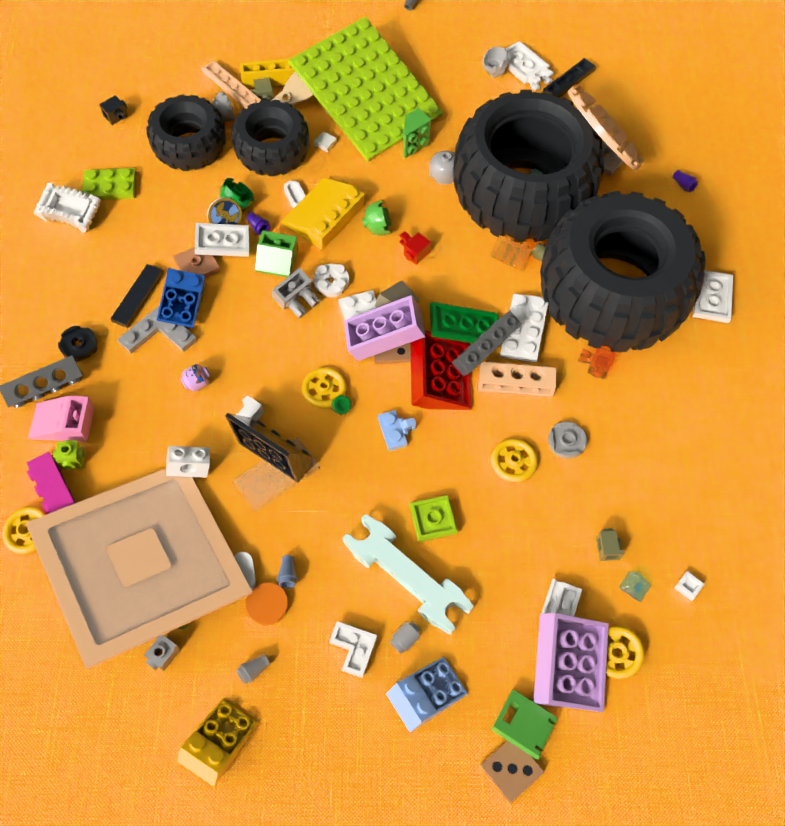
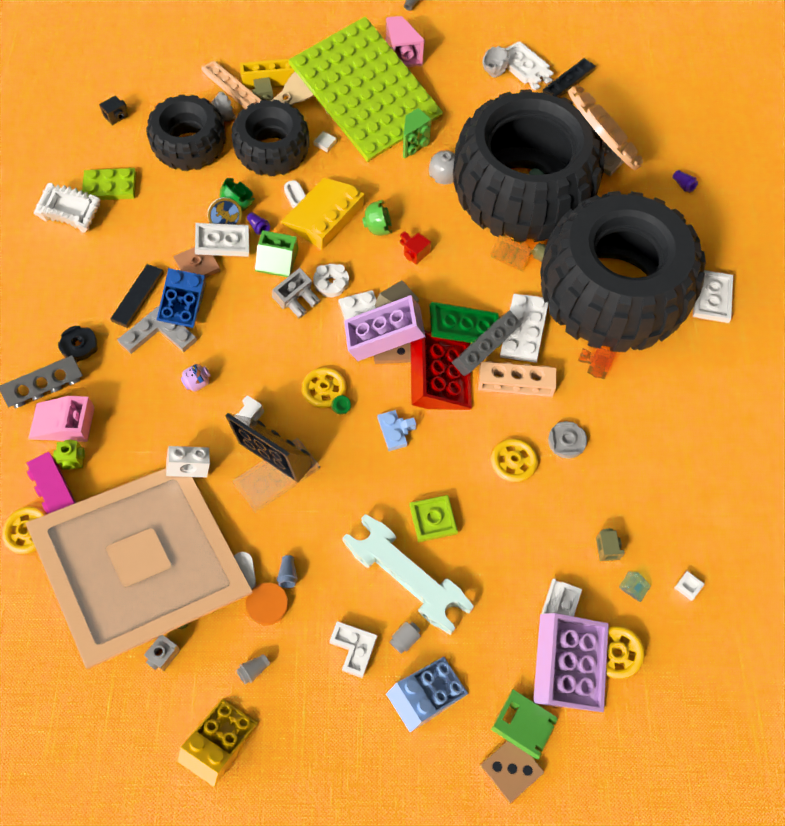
(404, 41): none -> bright pink slope

